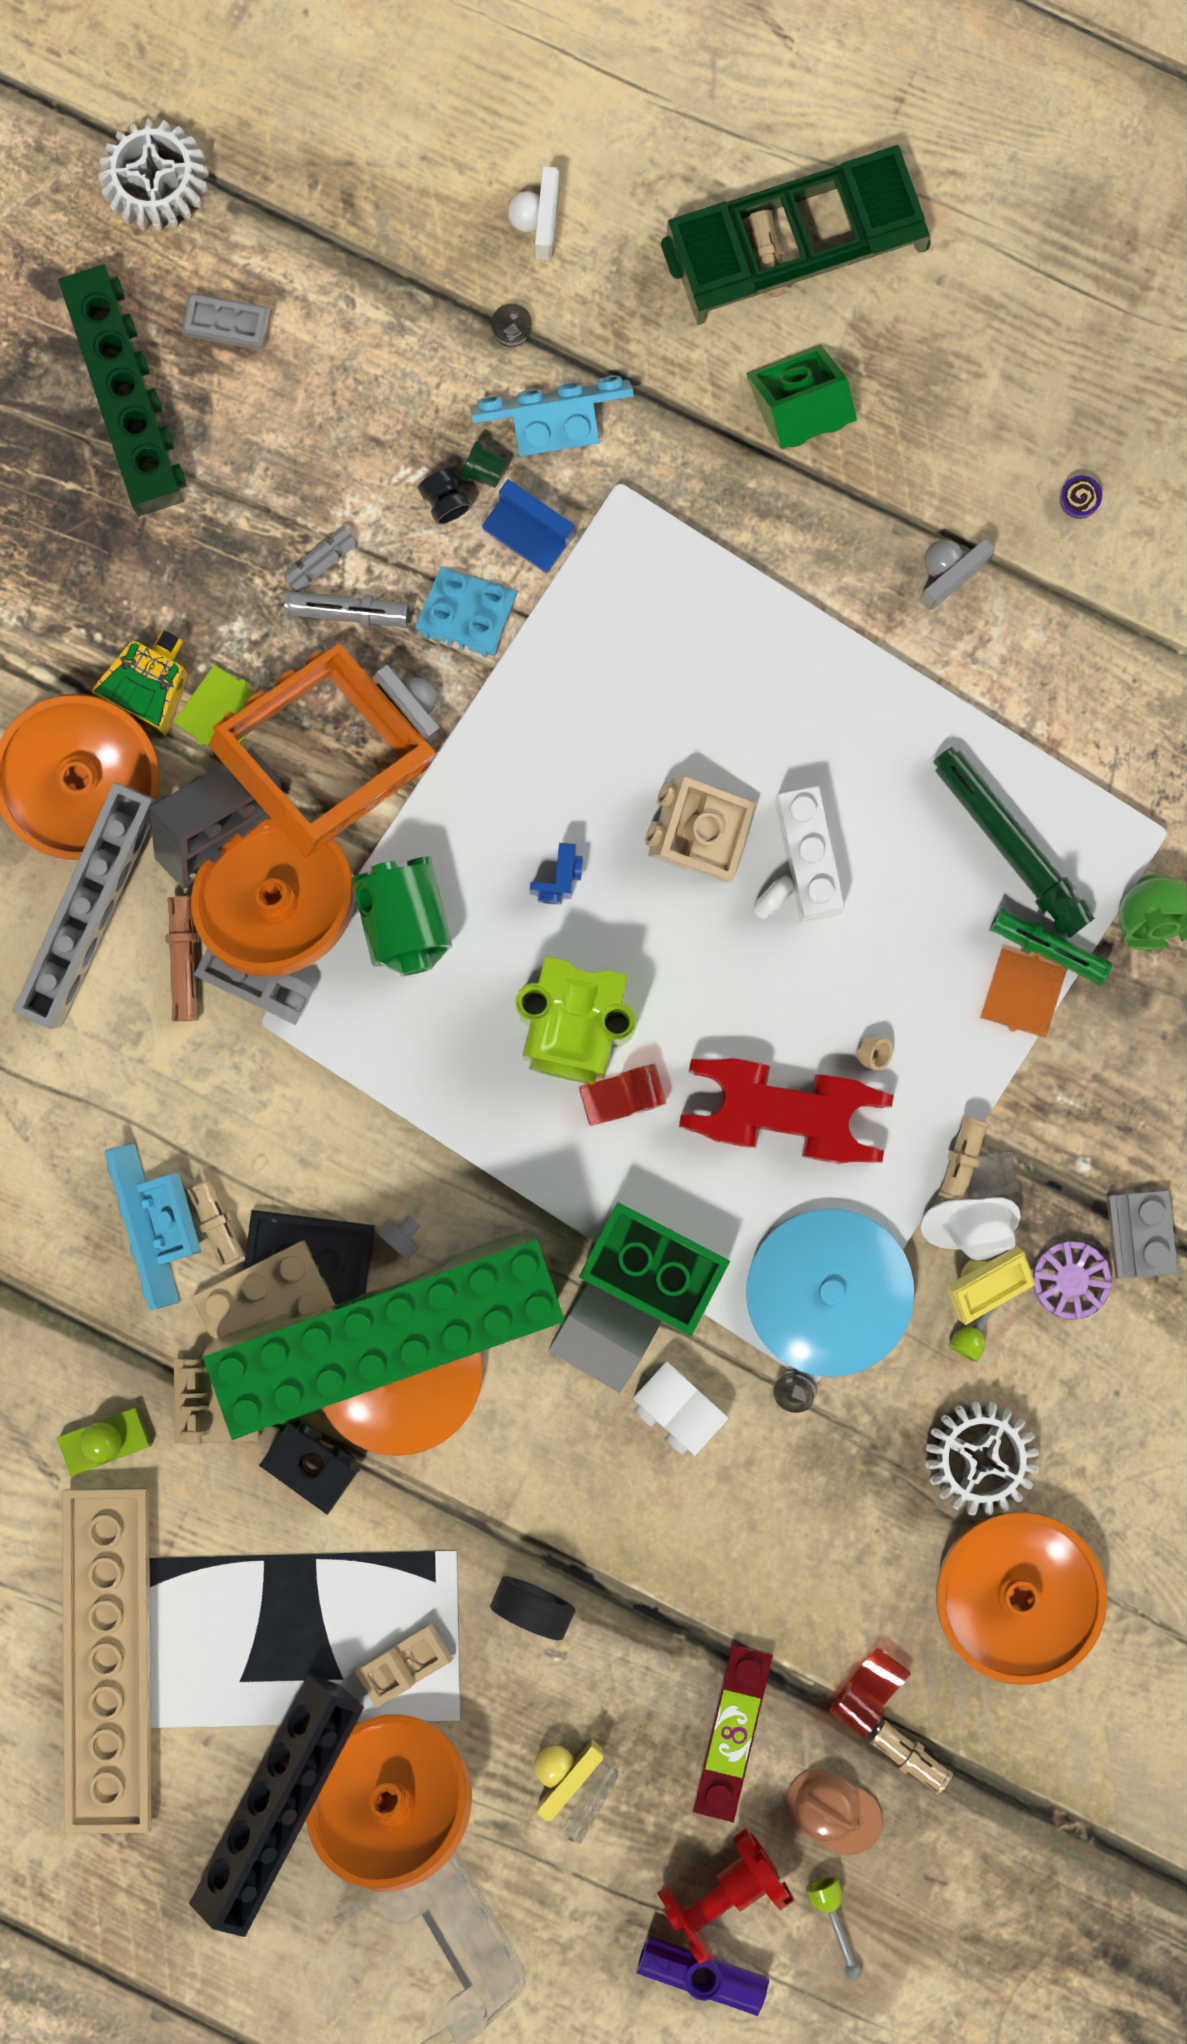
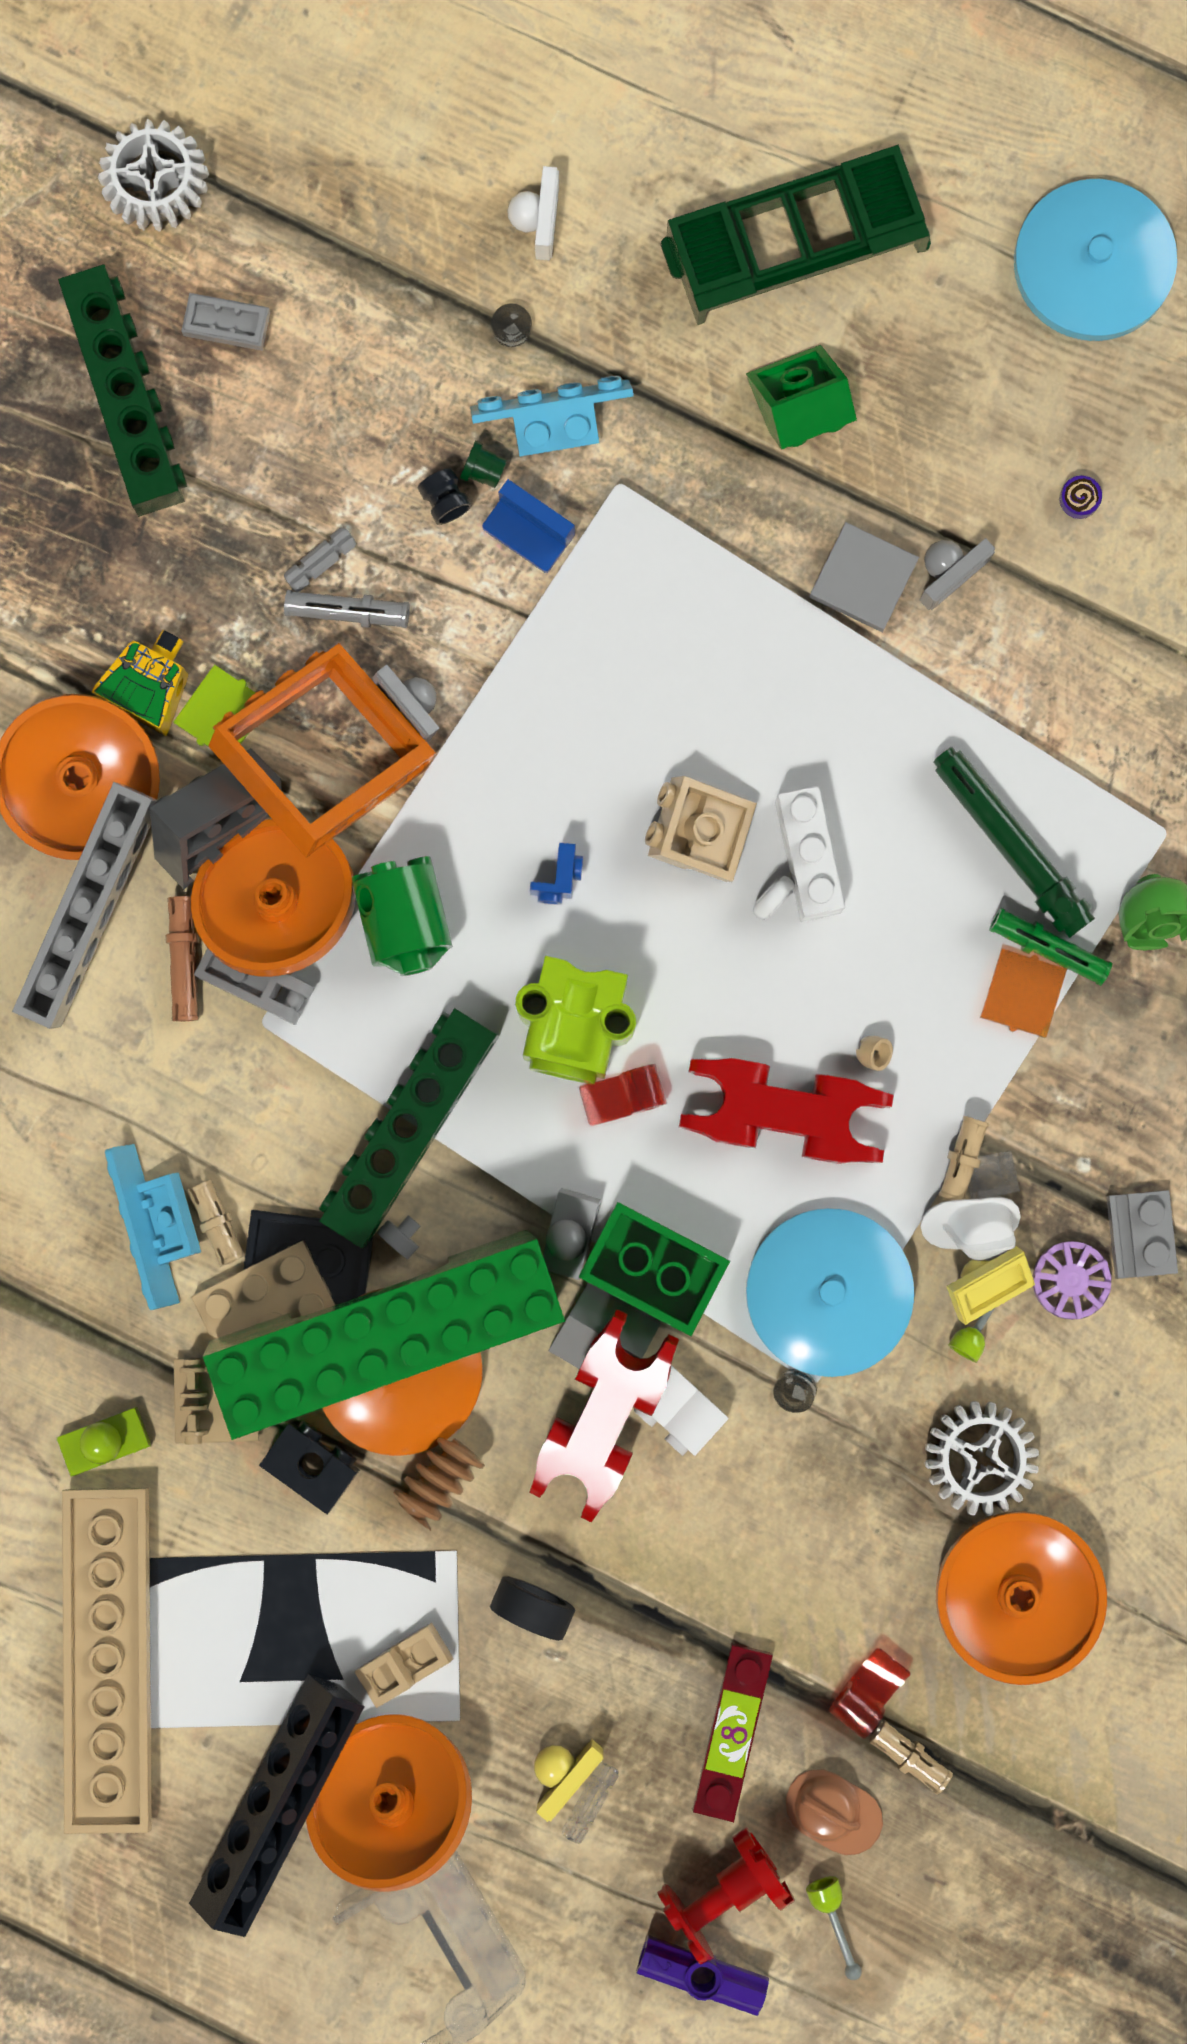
(361, 1224): none -> dark green brick
(438, 1480): none -> medium nougat piece
(466, 612): medium azure hinge -> none
(570, 1233): none -> light grey tile
(617, 1385): none -> piece
(766, 244): tan pin -> none
(864, 577): none -> light grey tile
(1095, 259): none -> medium azure dish

